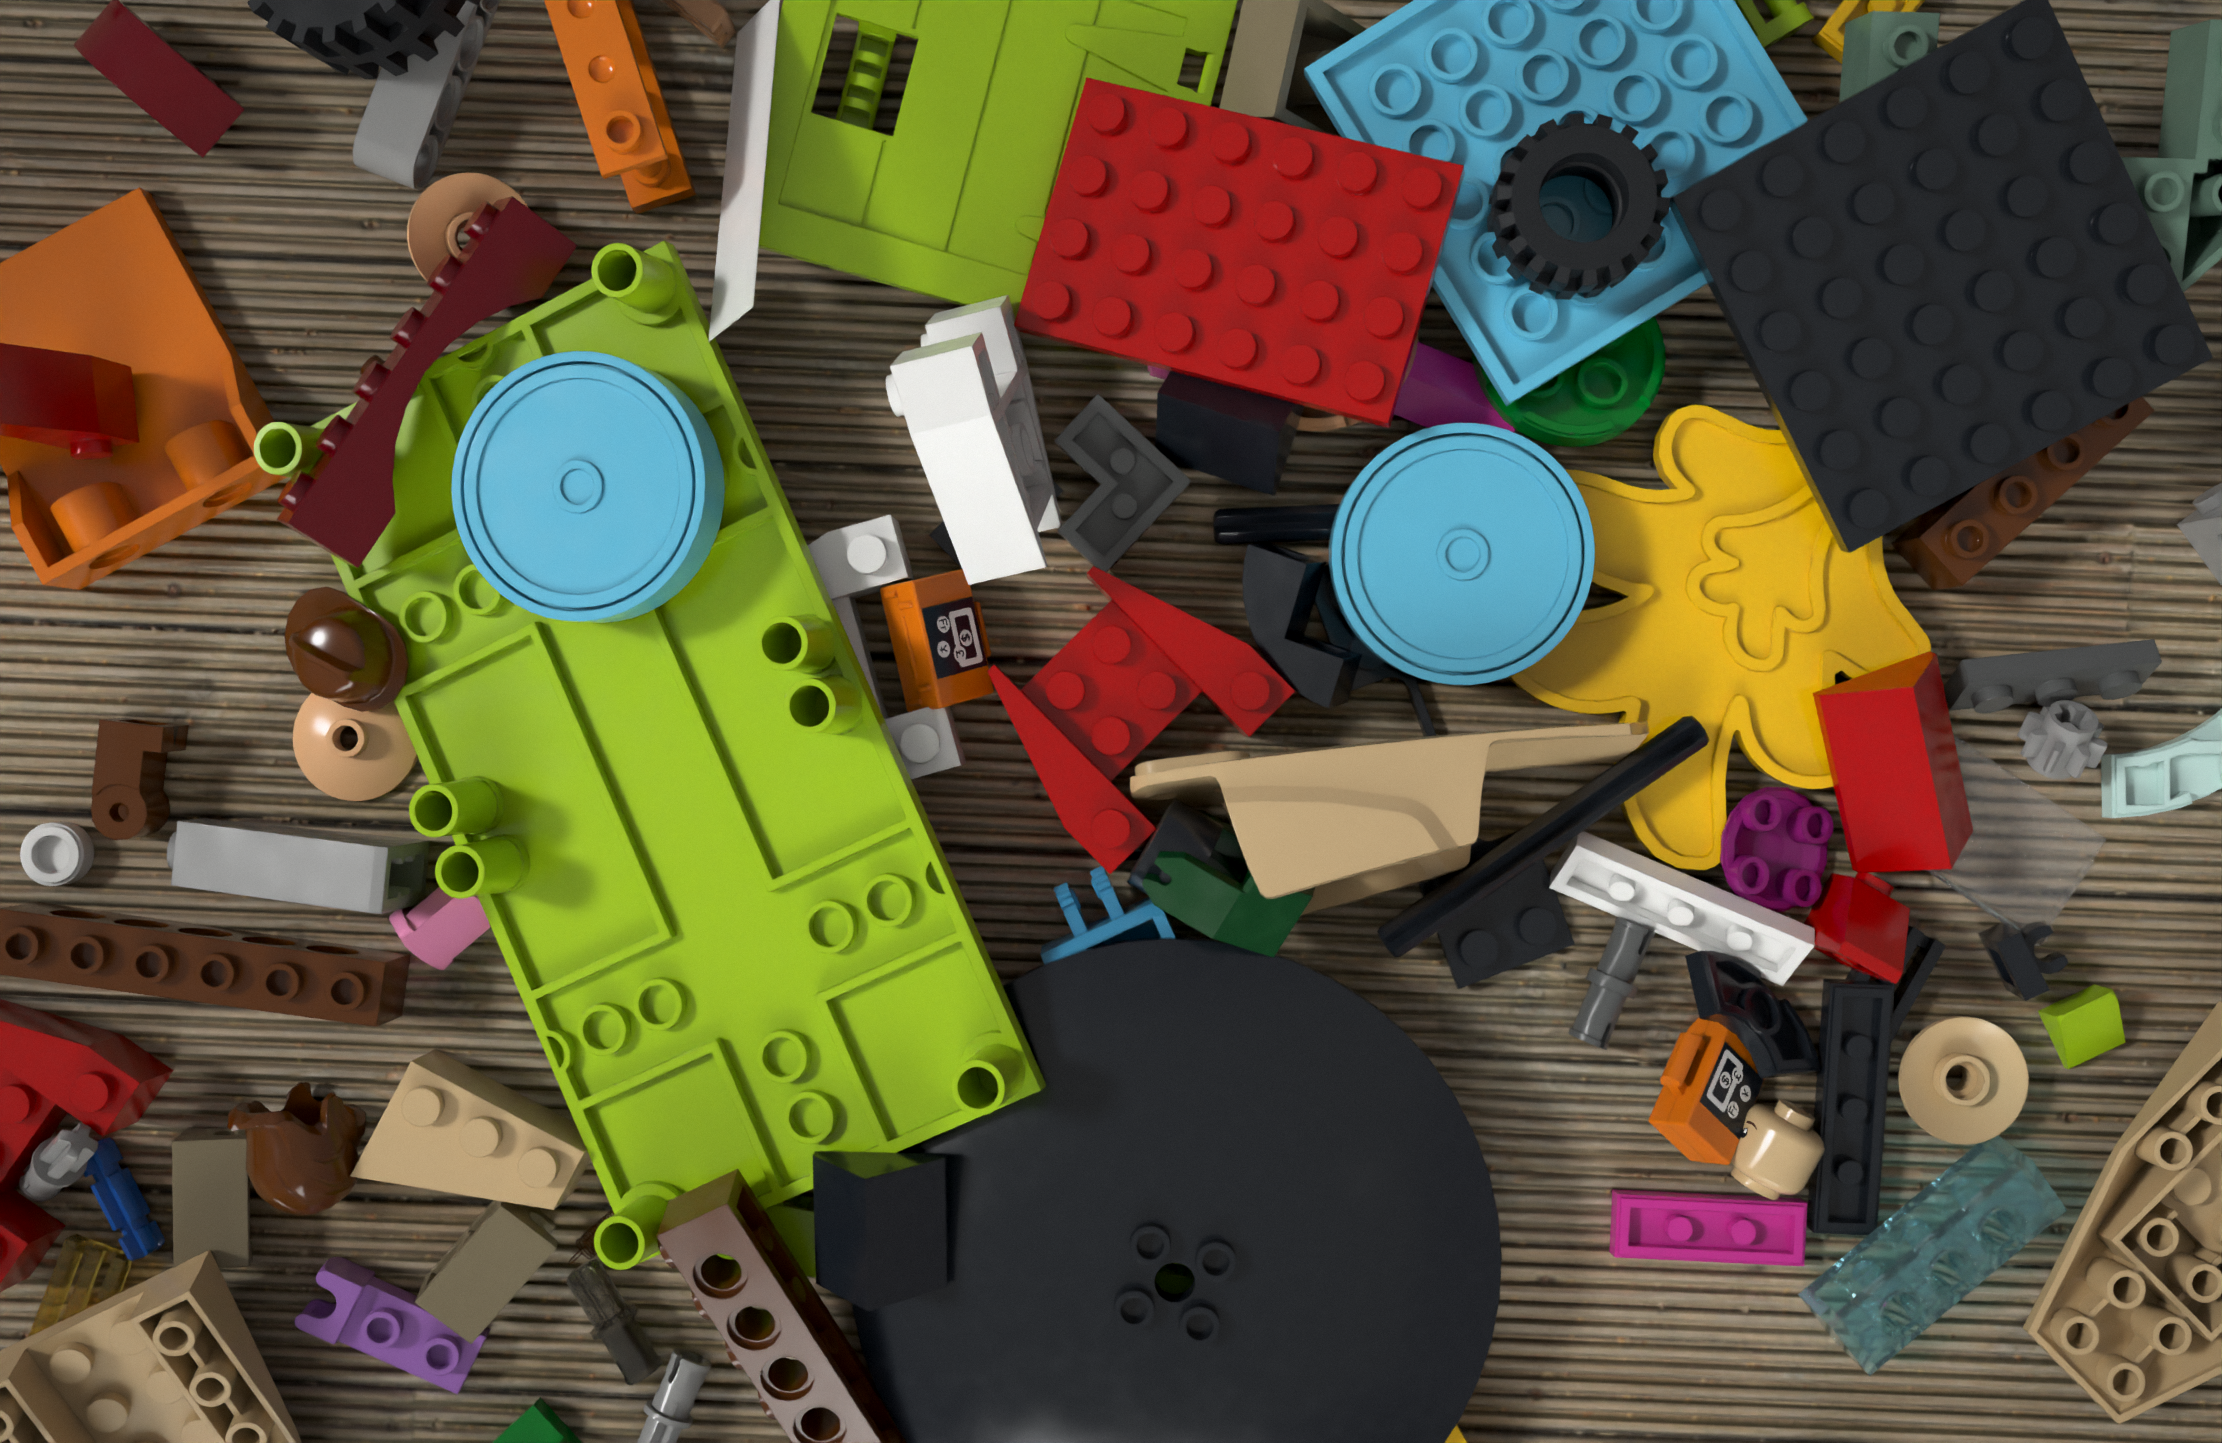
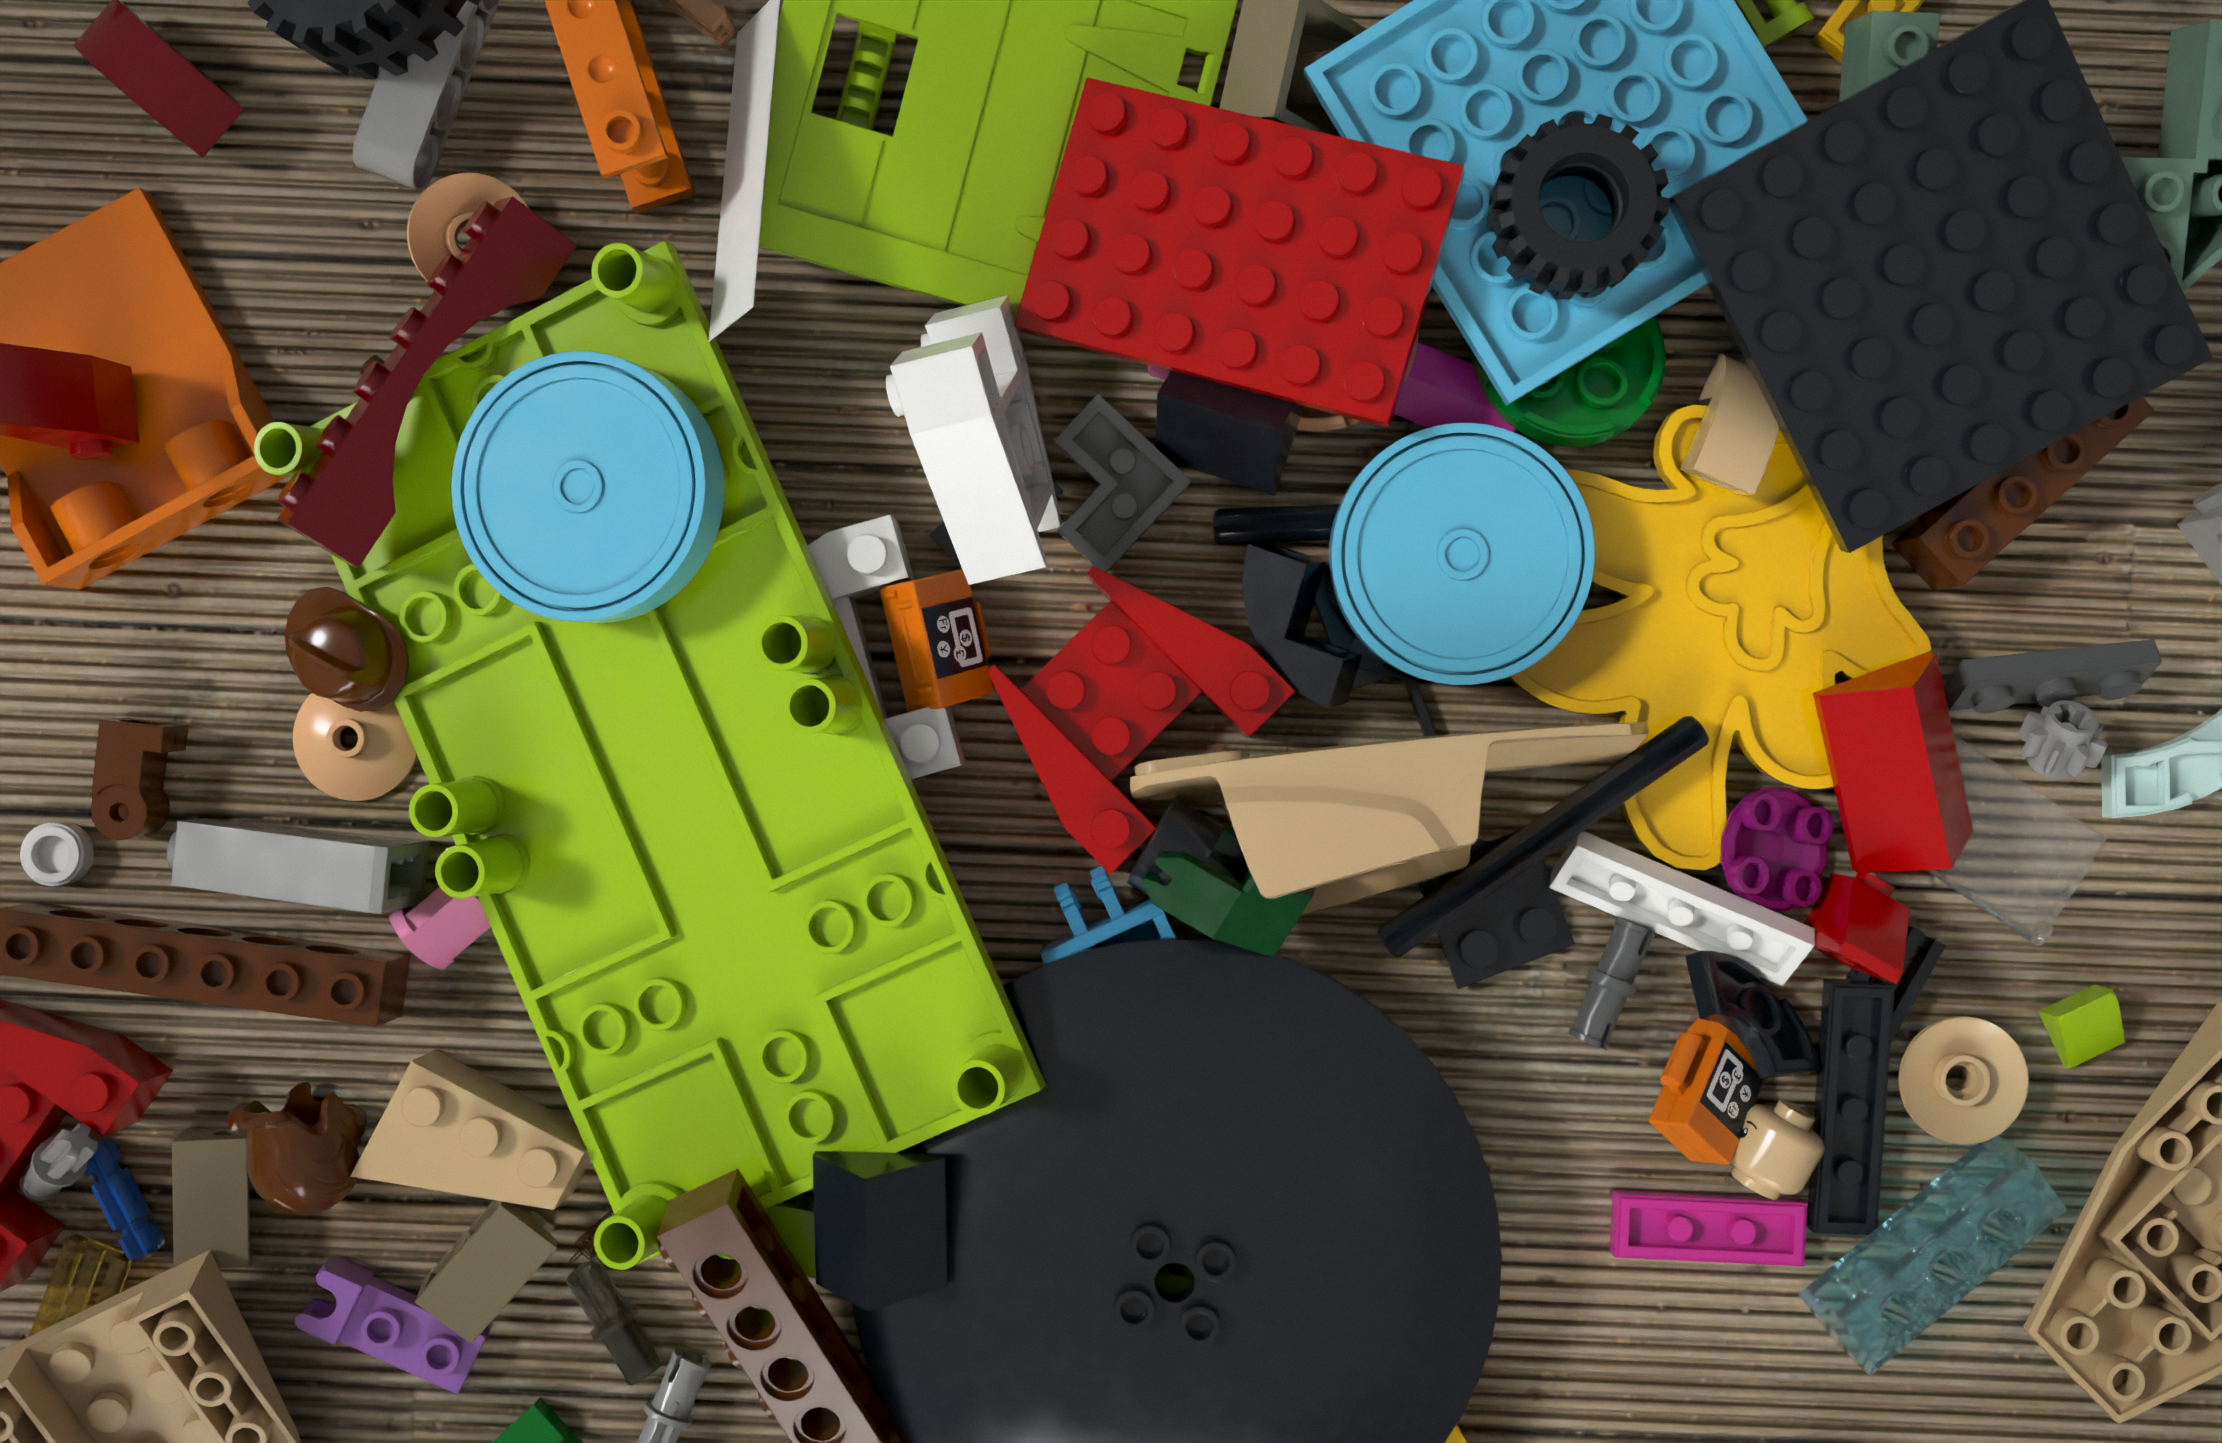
(1735, 430): none -> tan brick
(2015, 958): black tile -> none

